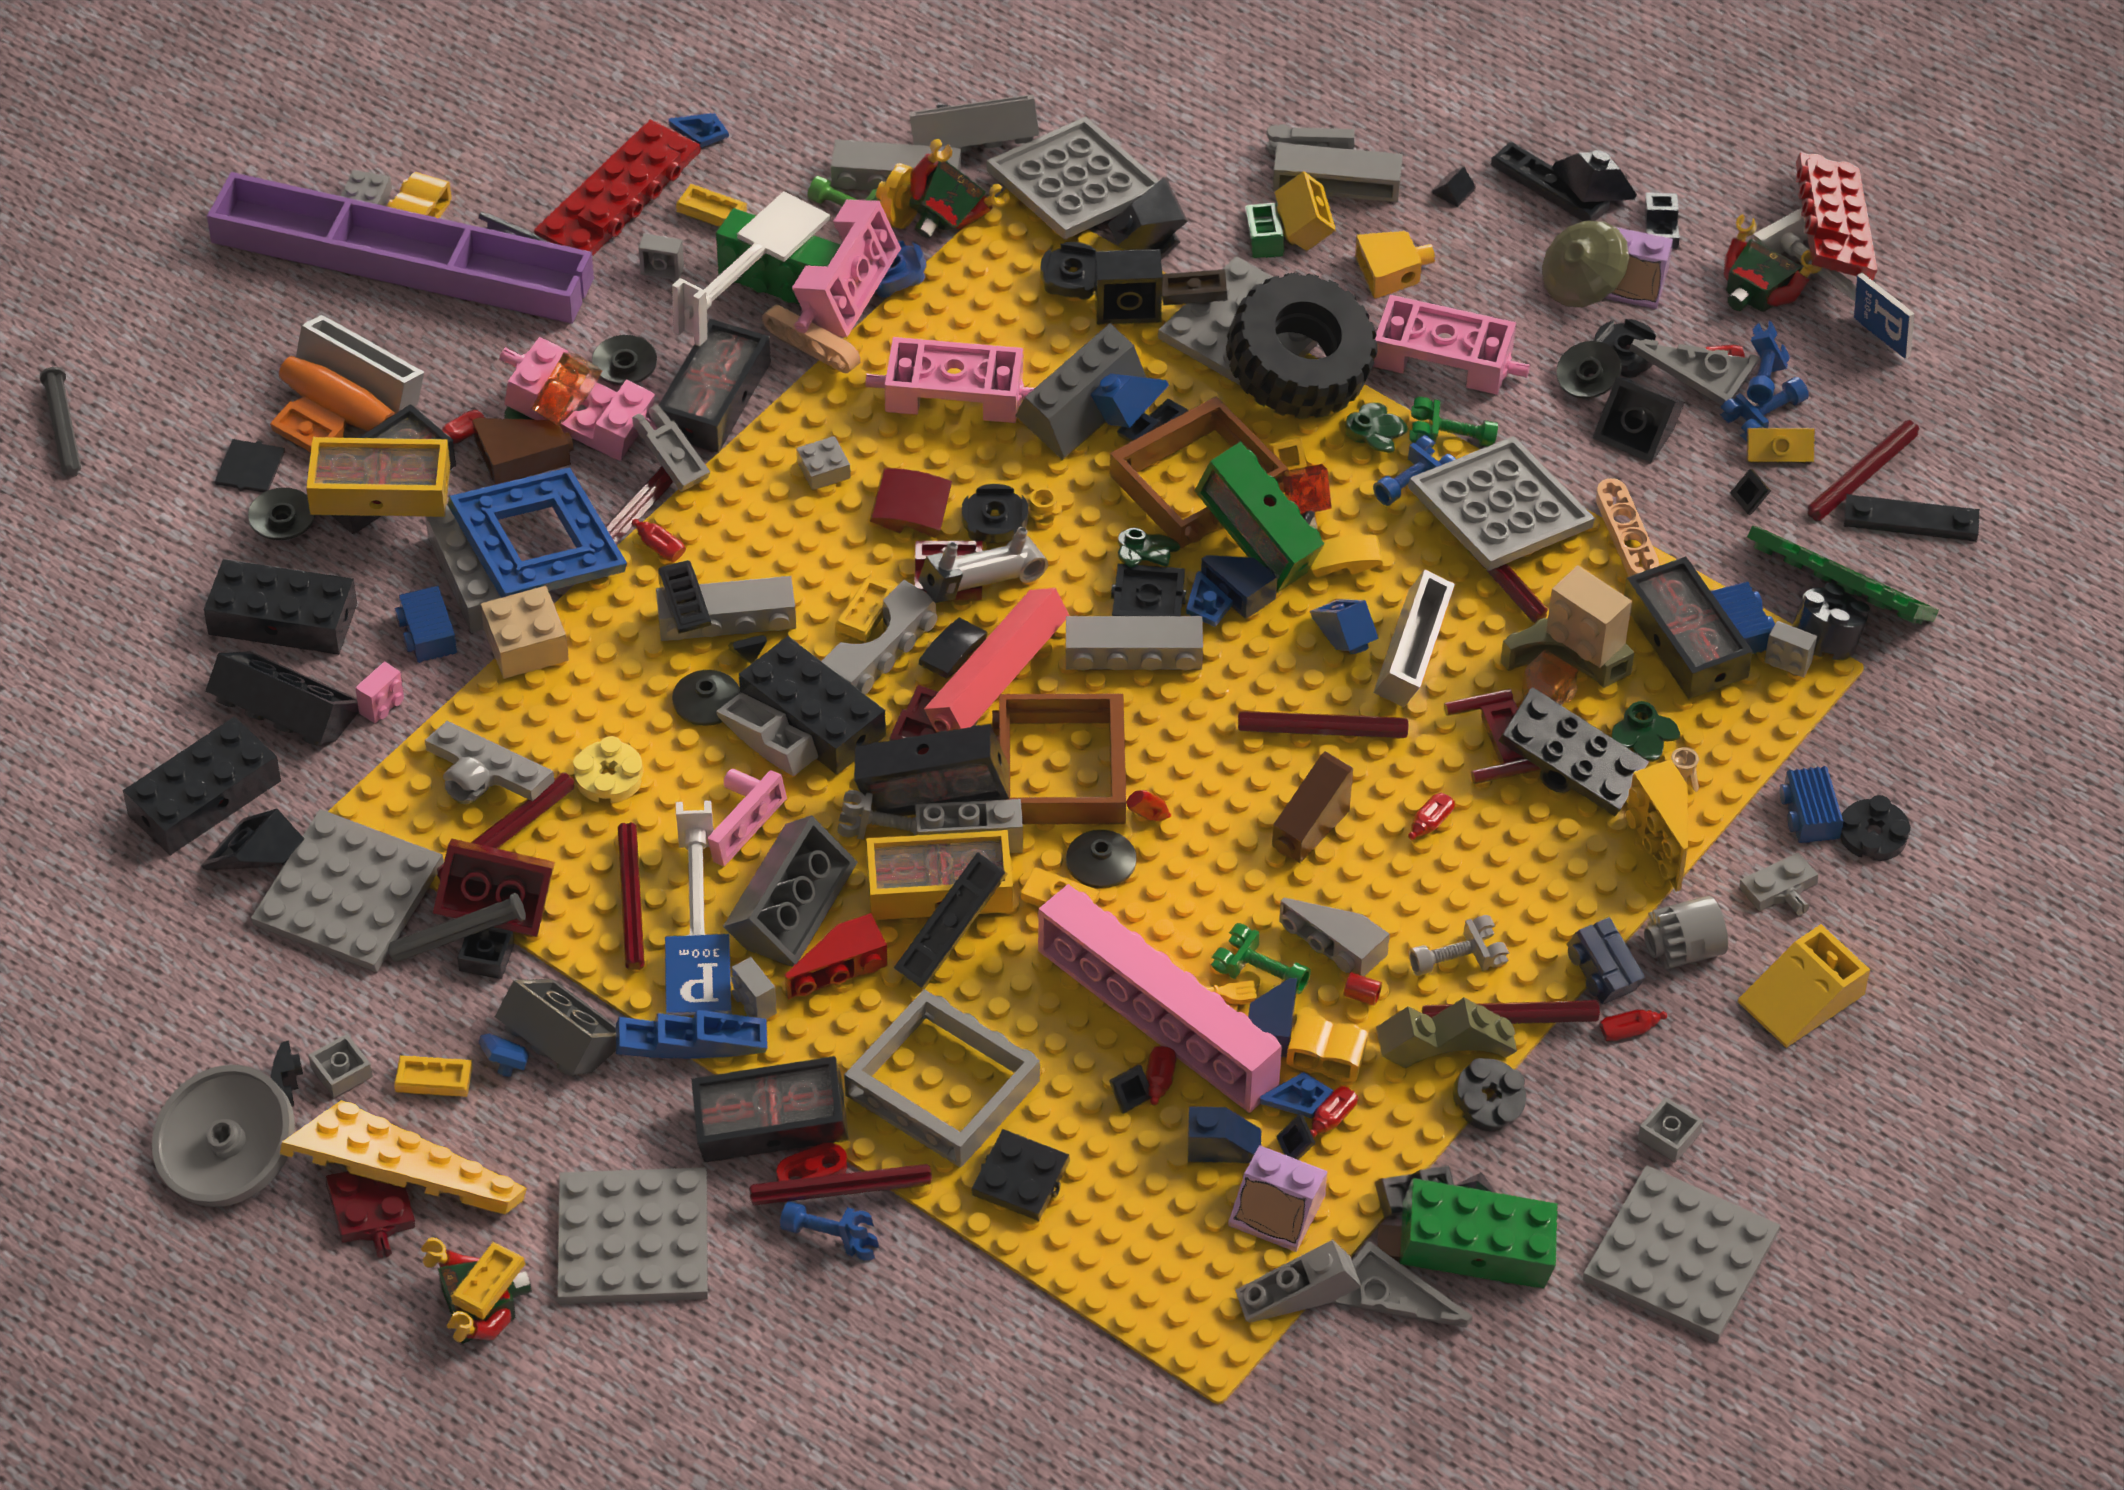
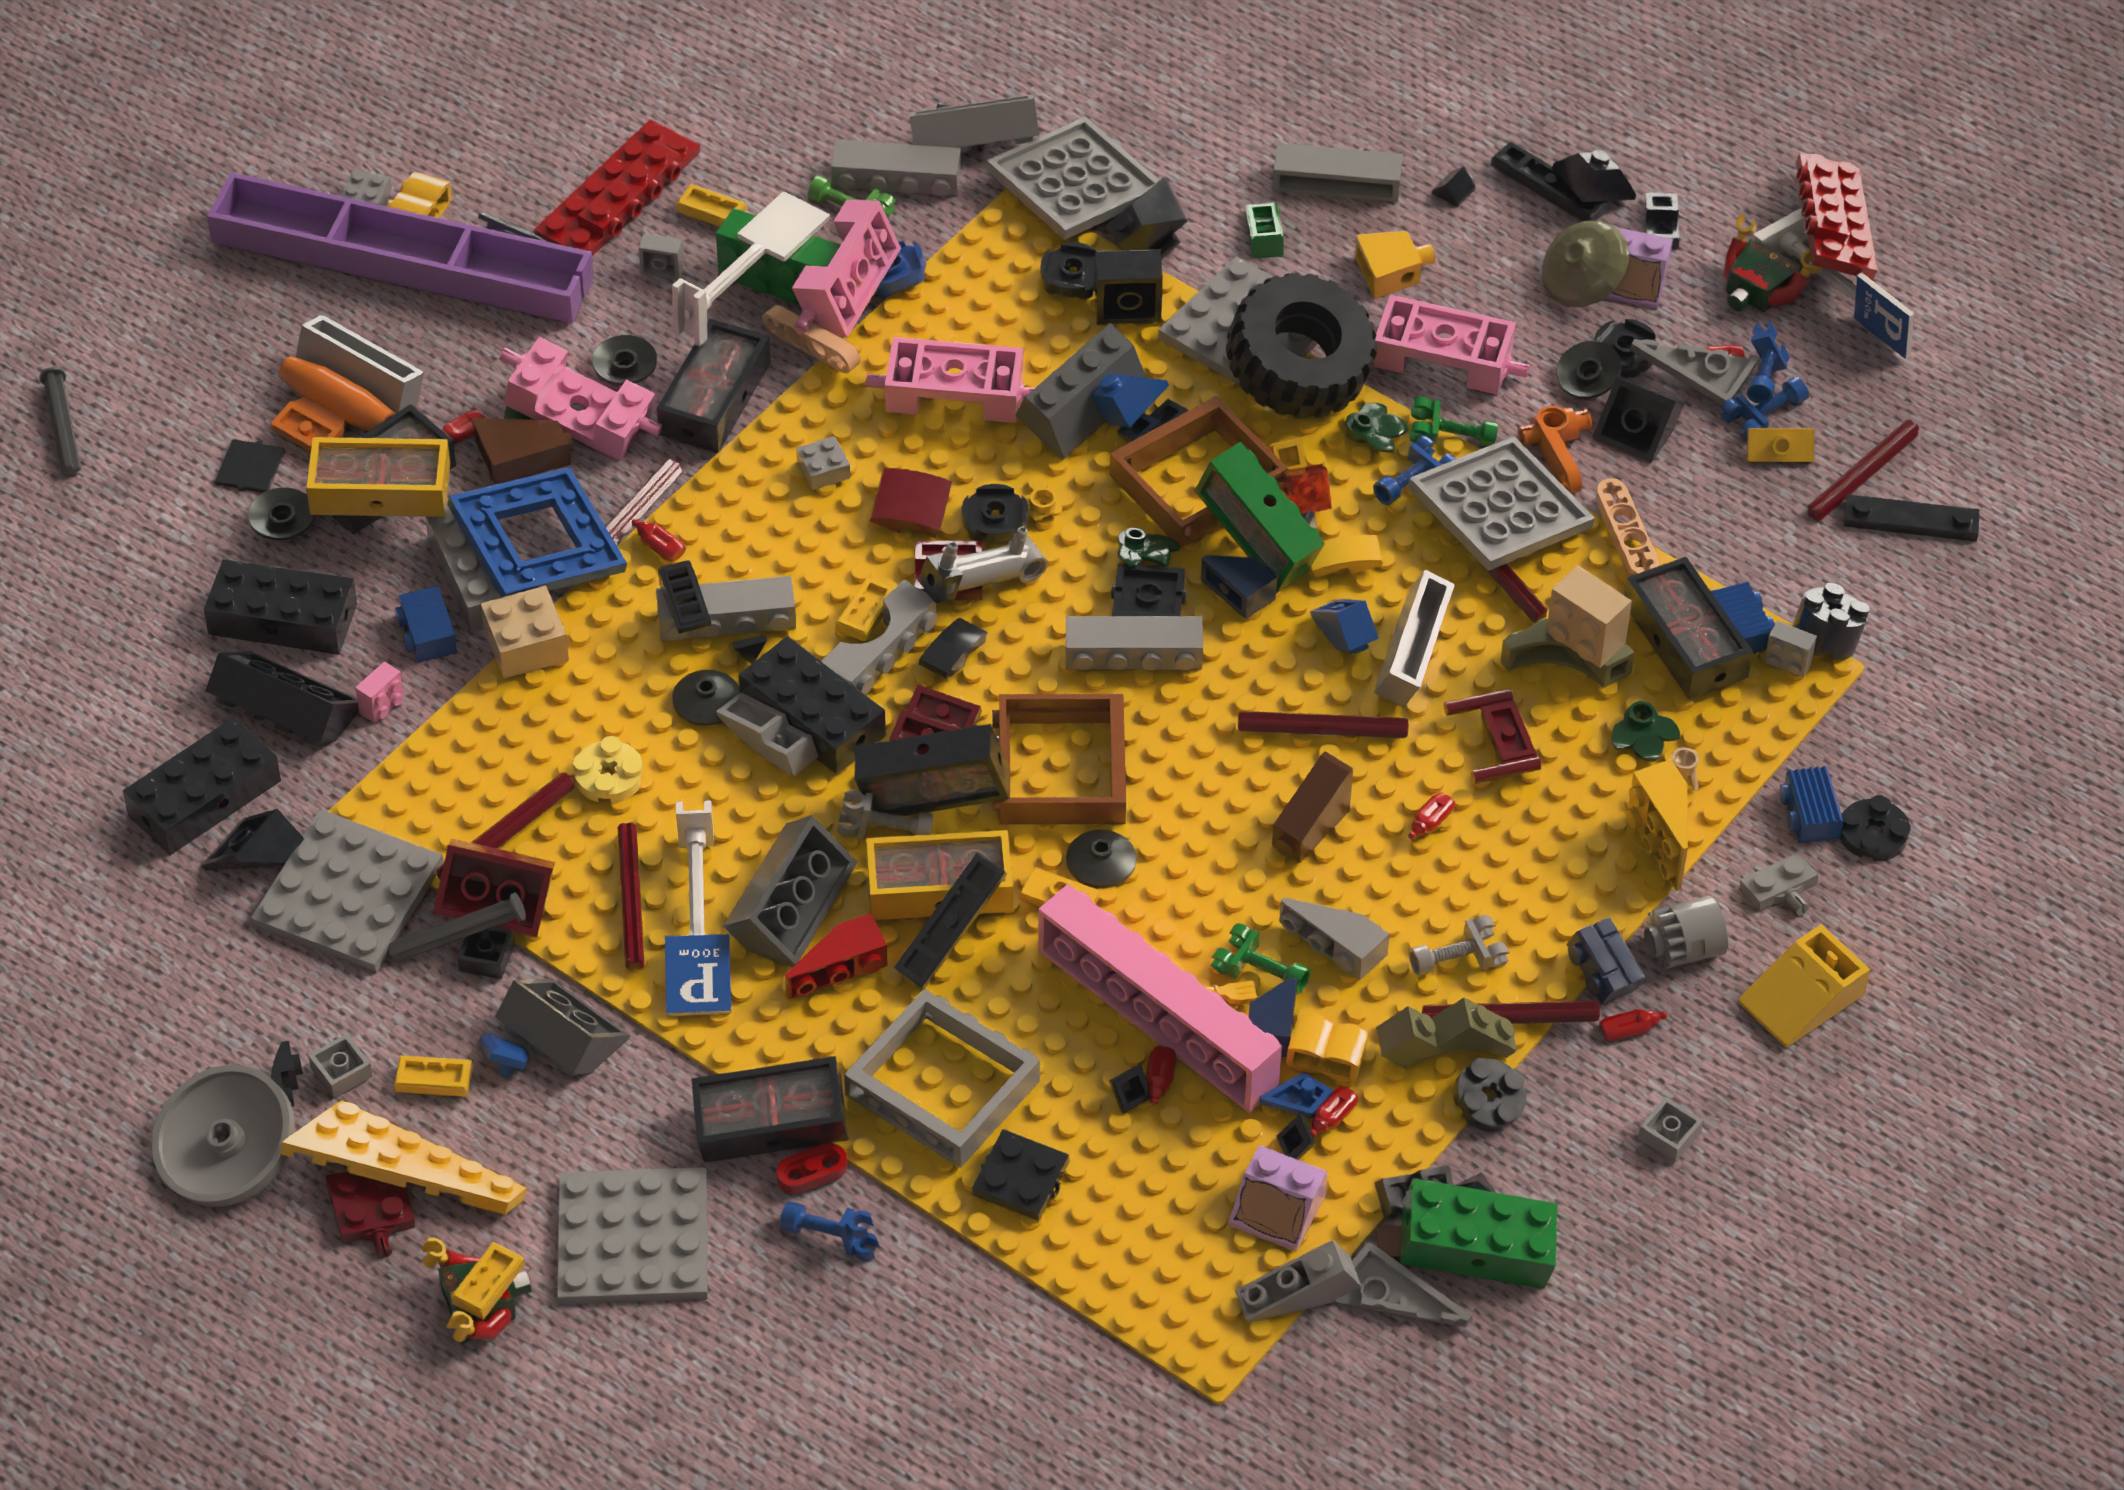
(483, 765): light grey plate -> none
(566, 388): clear orange slope -> none
(671, 449): light grey hinge -> none
(682, 1037): blue slope -> none
(700, 128): blue piece -> none
(753, 989): light grey piece -> none
(760, 802): bright pink piece -> none
(840, 1184): dark red axle -> none
(895, 197): yellow plate -> none
(946, 195): torso -> none
(973, 817): light grey slope -> none
(997, 661): coral brick -> none
(1148, 805): red piece -> none
(1194, 287): dark brown plate -> none
(1207, 601): blue piece -> none
(1221, 1136): dark blue slope -> none
(1304, 211): yellow brick -> none
(1309, 136): light grey hinge -> none
(1362, 989): red hinge -> none
(1550, 433): none -> orange piece
(1551, 677): clear orange slope -> none
(1572, 752): plate -> none
(1681, 1253): light grey plate -> none
(1750, 491): black slope -> none
(1850, 580): green wing -> none

